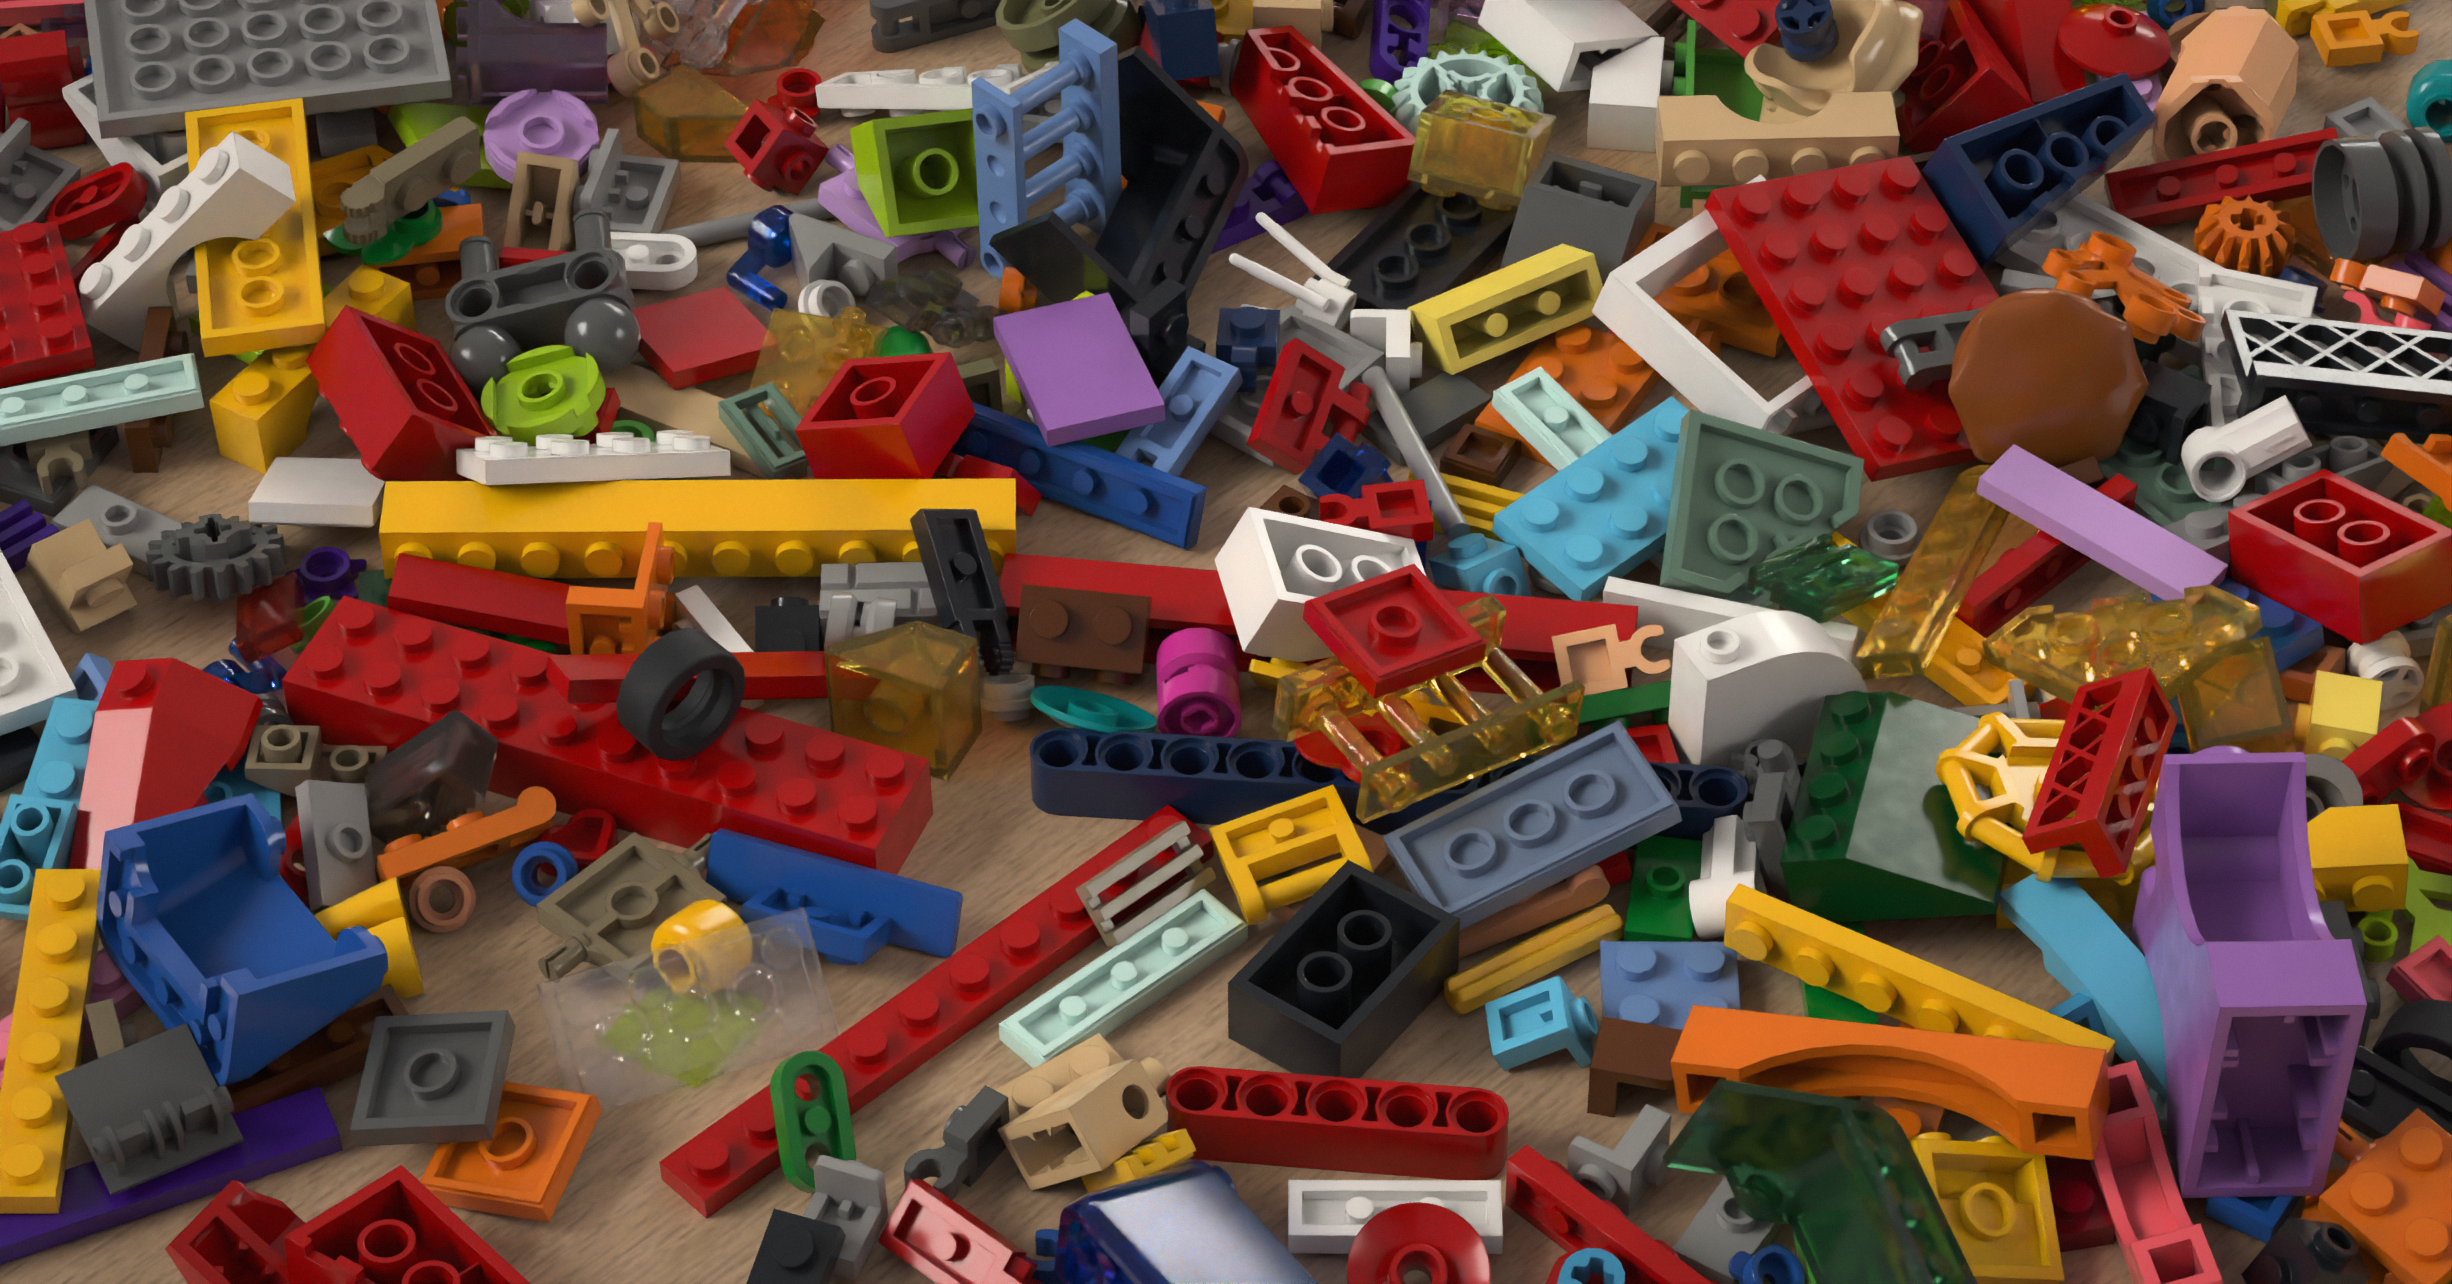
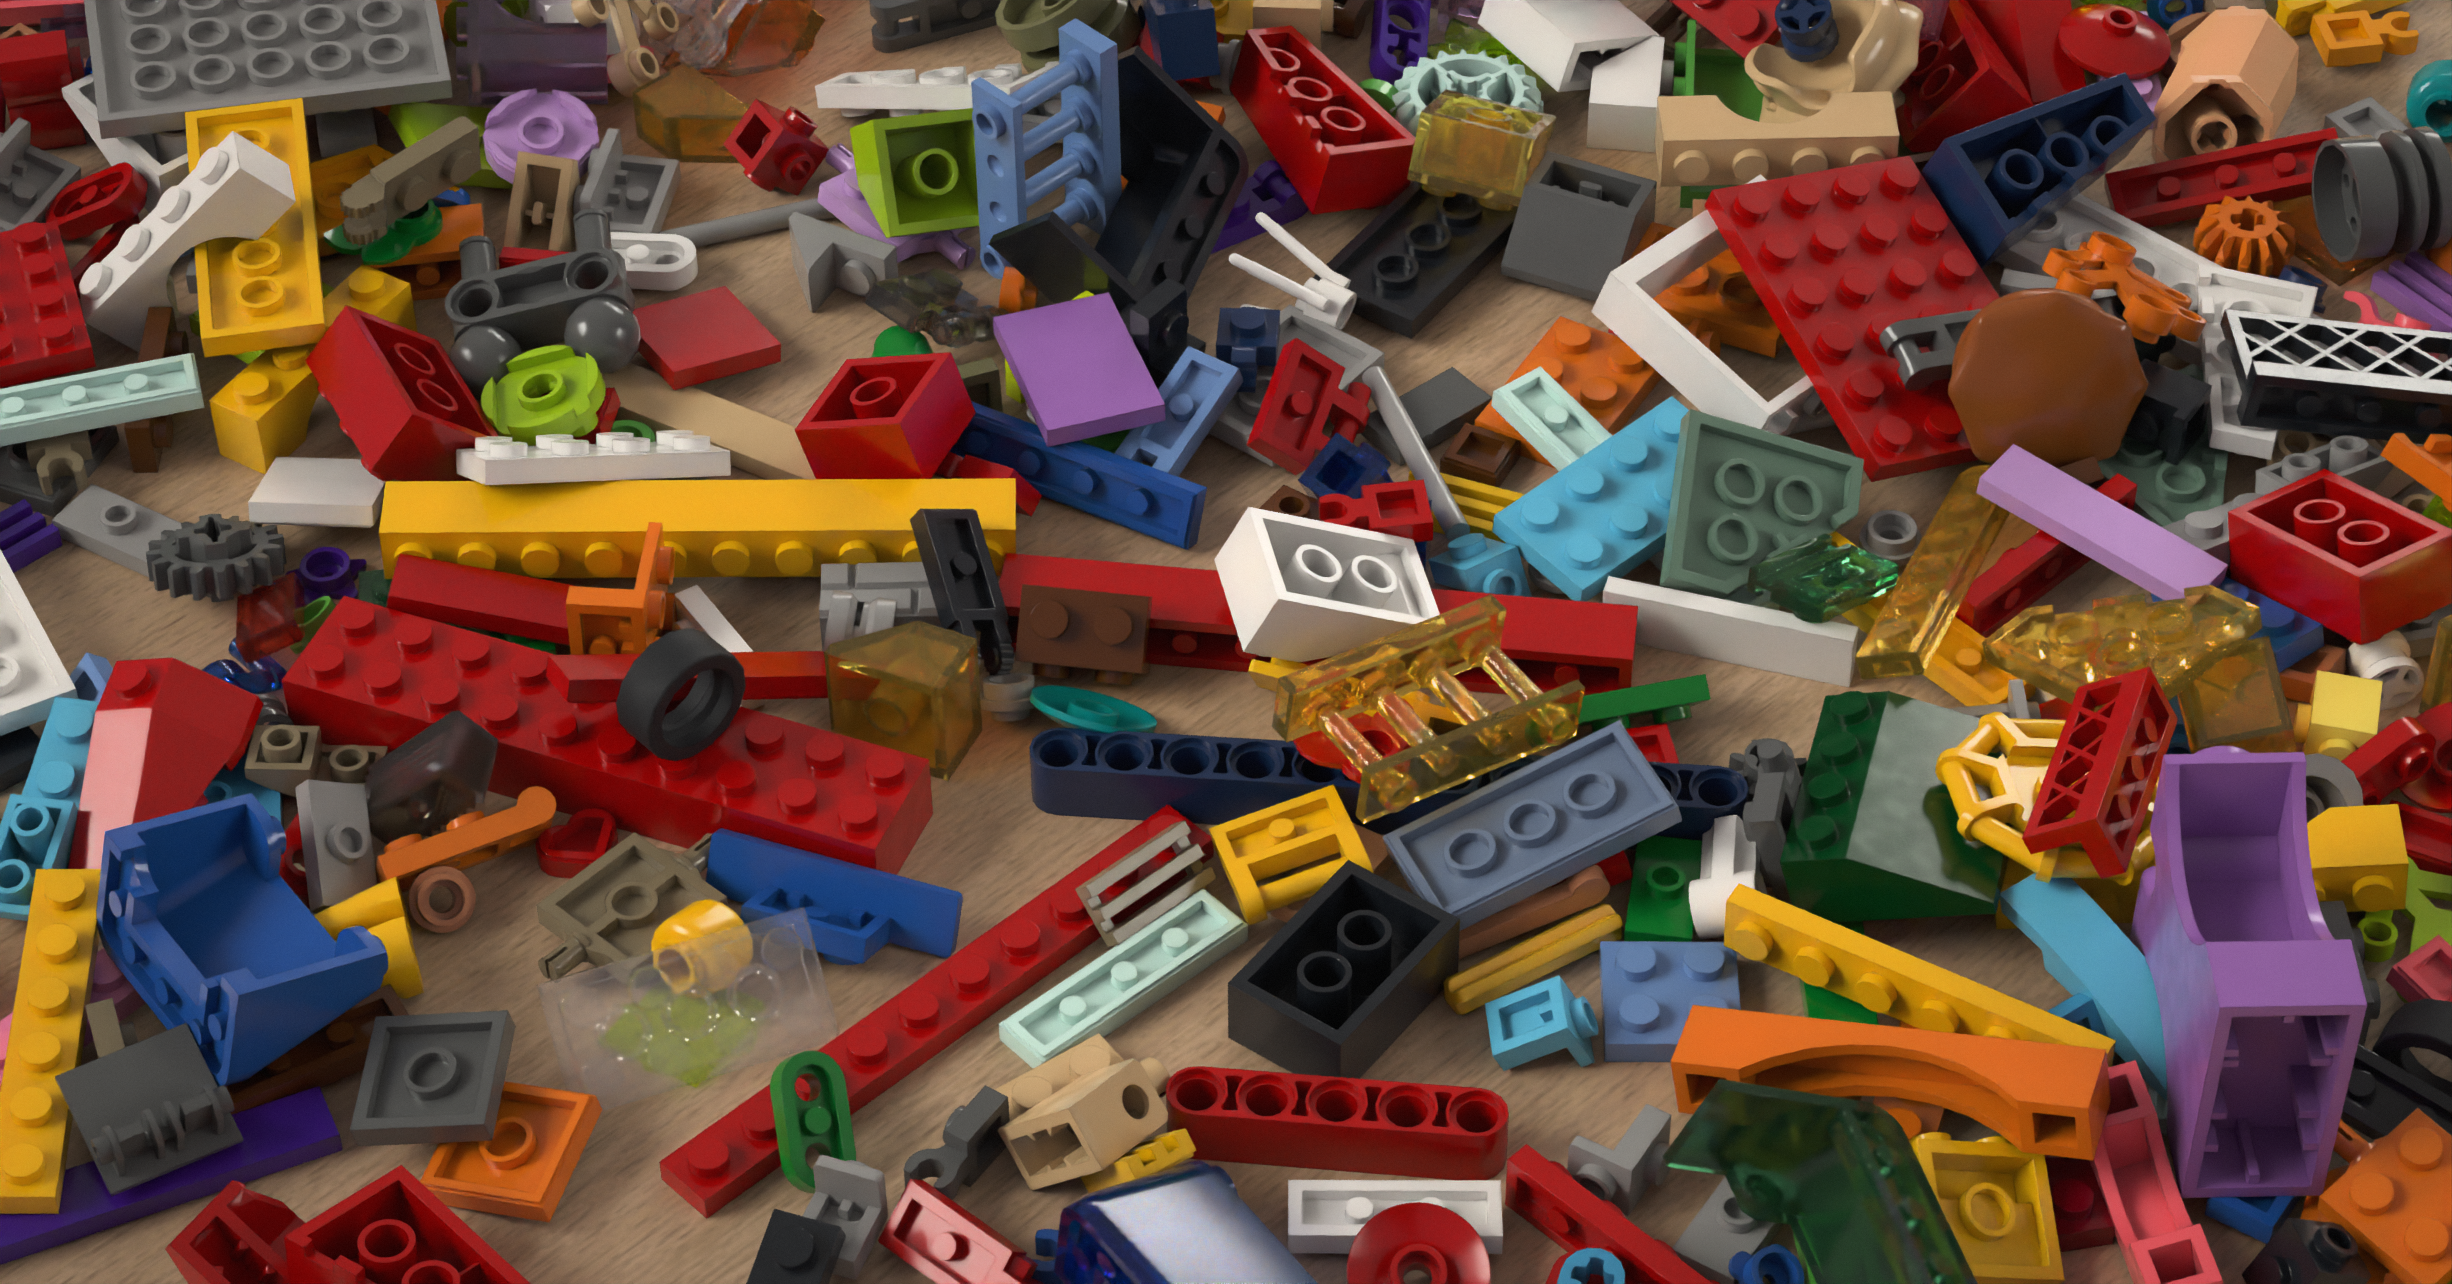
(81, 576): tan brick -> none
(527, 864): blue plate -> none
(752, 442): sand green tile -> none
(769, 245): clear blue plate -> none
(787, 626): black bracket -> none
(797, 90): red plate -> none
(808, 350): clear yellow hinge -> none
(825, 298): white plate -> none
(1198, 684): dark pink wheel -> none
(1390, 333): white bracket -> none
(1394, 631): red tile -> none
(1507, 308): light yellow brick -> none
(1601, 660): light nougat plate -> none
(1630, 1055): reddish brown panel -> none
(1752, 683): white brick -> none
(2248, 444): white piece -> none
(2395, 289): orange plate -> none

